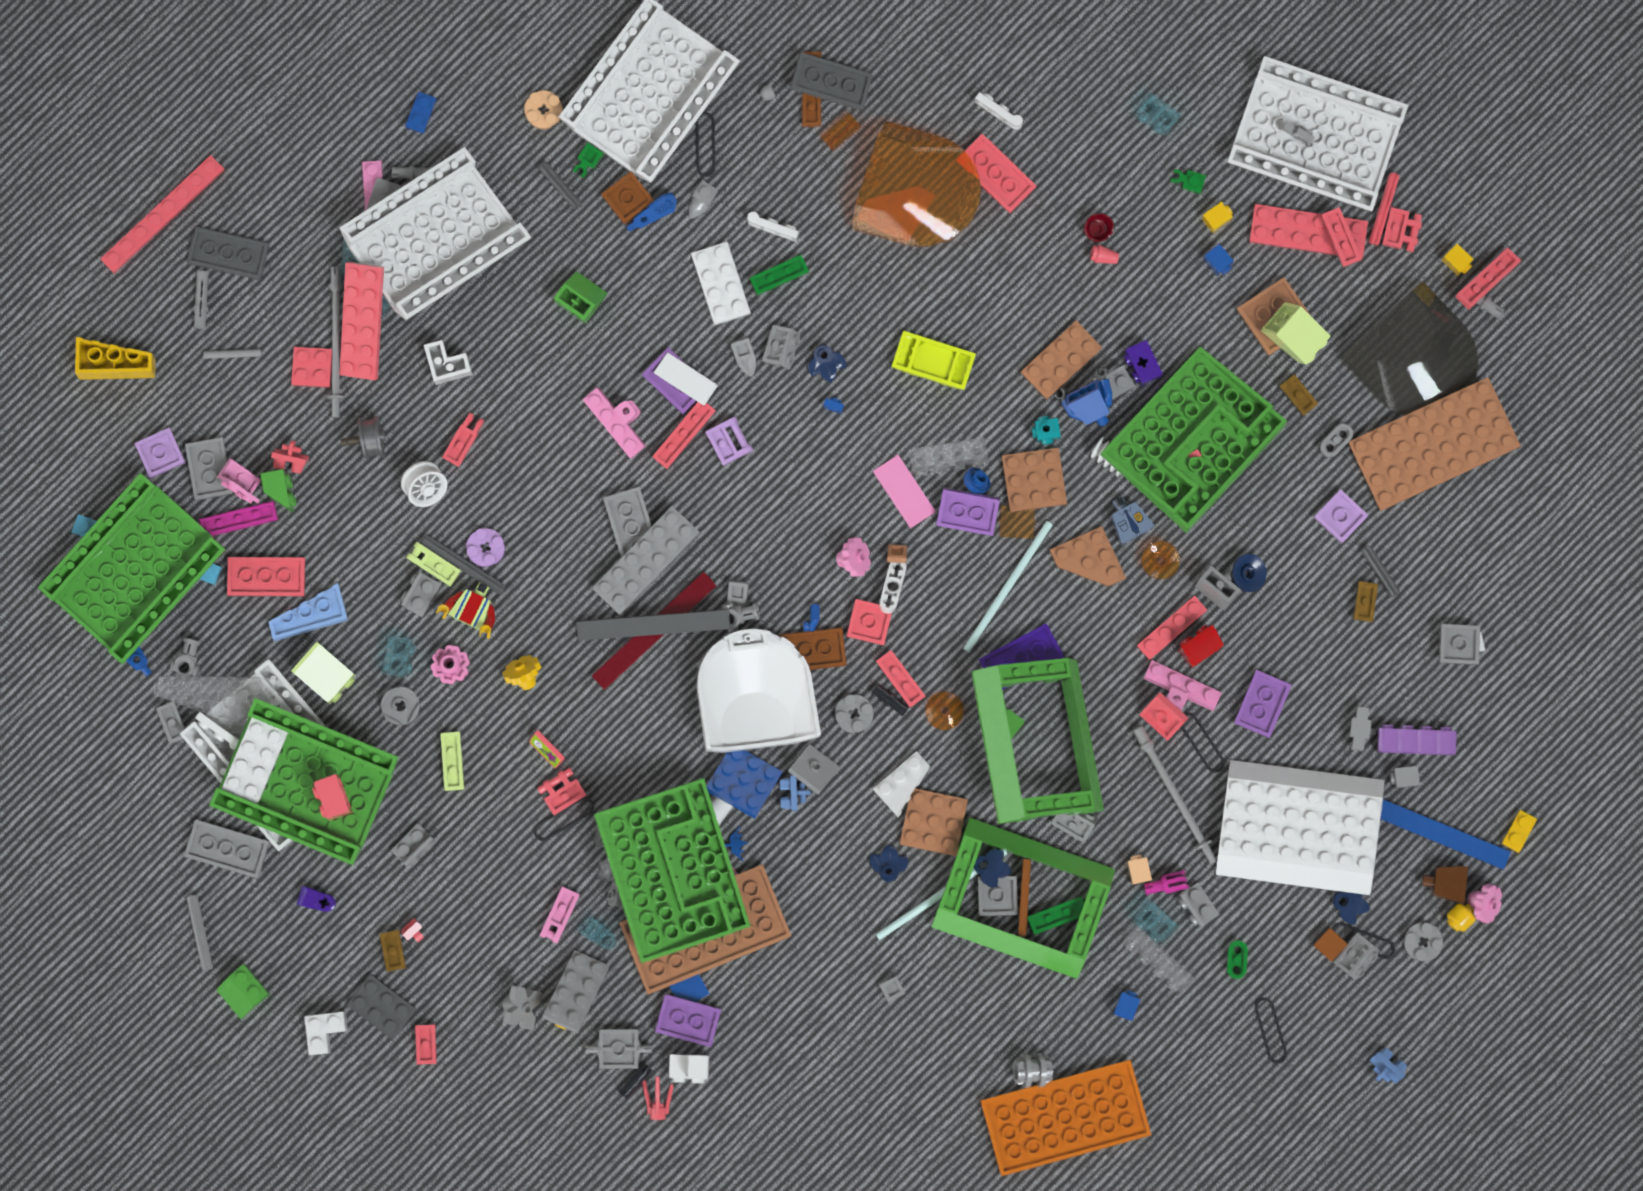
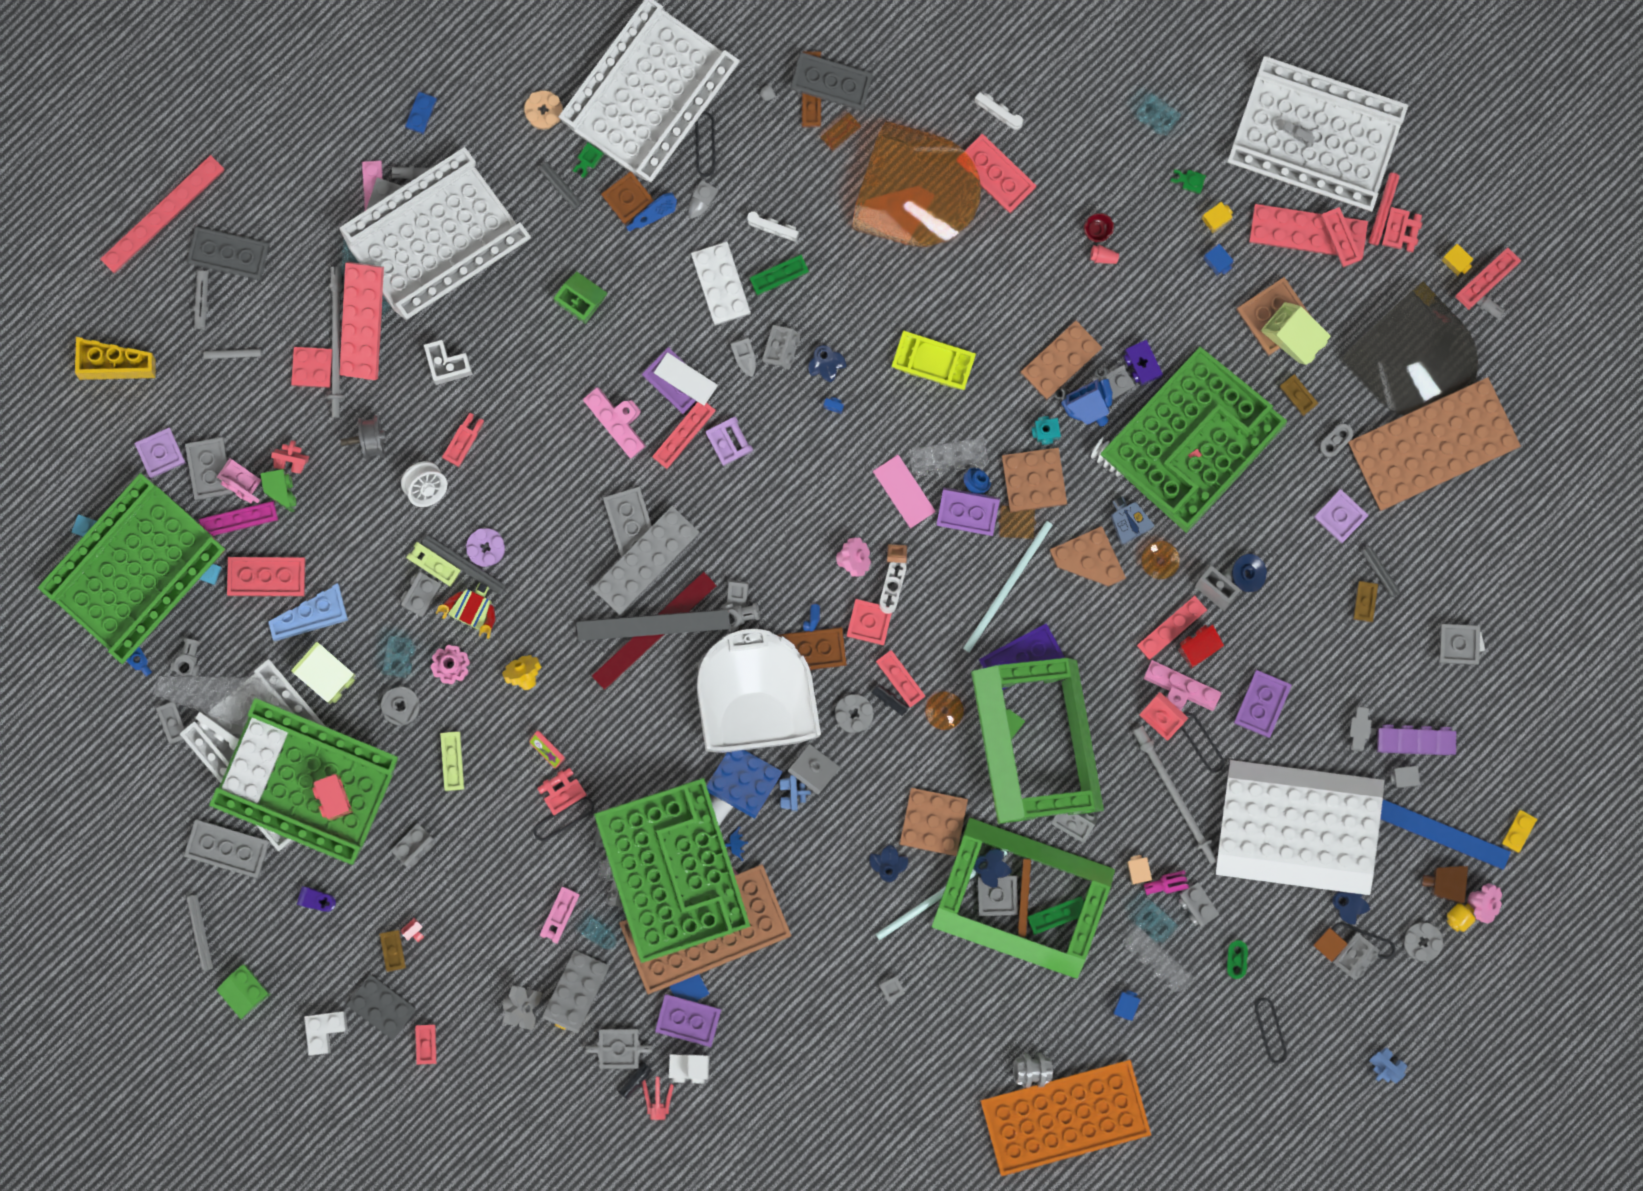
(900, 784): white wing -> none

